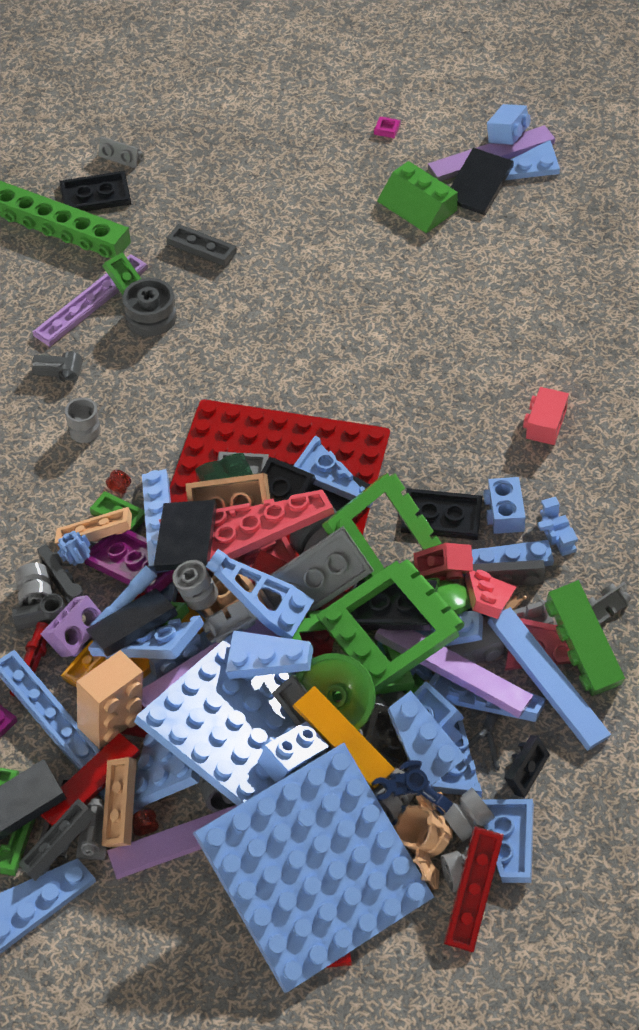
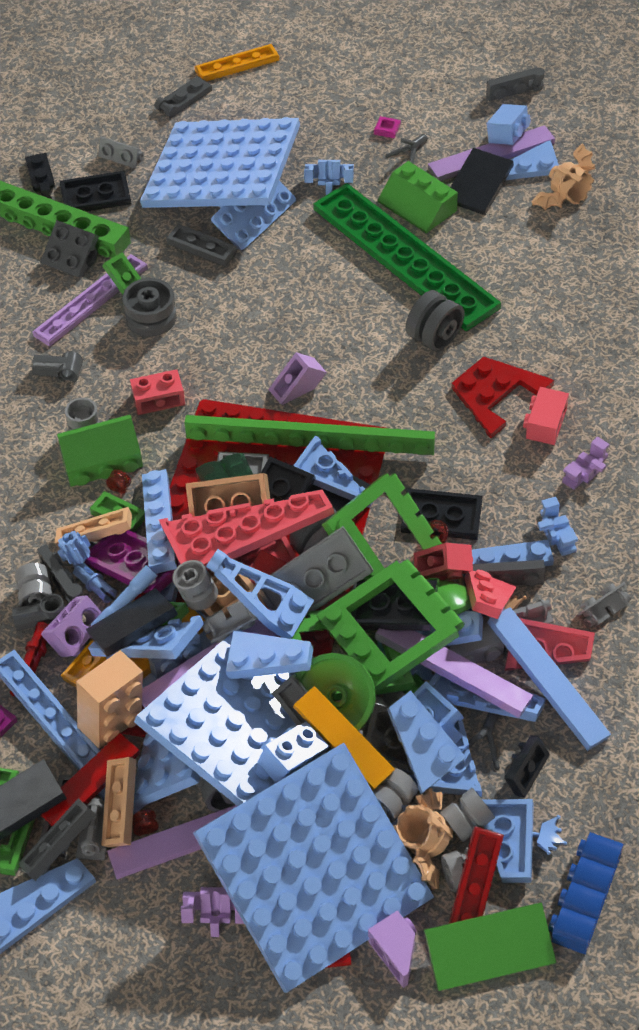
(40, 173): none -> black hinge
(70, 249): none -> dark grey plate
(94, 582): none -> light blue axle
(99, 449): none -> bright green slope
(157, 392): none -> coral brick
(183, 97): none -> dark grey plate
(185, 533): black tile -> none
(211, 902): none -> lavender piece
(221, 163): none -> light blue plate
(237, 63): none -> light orange tile
(246, 223): none -> light blue bracket
(297, 378): none -> lavender slope
(301, 434): none -> bright green plate
(329, 173): none -> light blue piece
(395, 944): none -> lavender slope
(404, 253): none -> green plate
(412, 145): none -> dark grey plant
(412, 782): dark blue piece -> none
(434, 320): none -> dark grey wheel
(442, 527): none -> clear red bush
(488, 384): none -> red wing
(489, 946): none -> bright green tile
(505, 505): light blue brick -> none
(515, 84): none -> dark grey plate
(547, 837): none -> light blue piece
(569, 181): none -> light nougat helmet
(585, 639): bright green brick -> none
(586, 465): none -> lavender piece
(586, 893): none -> blue brick

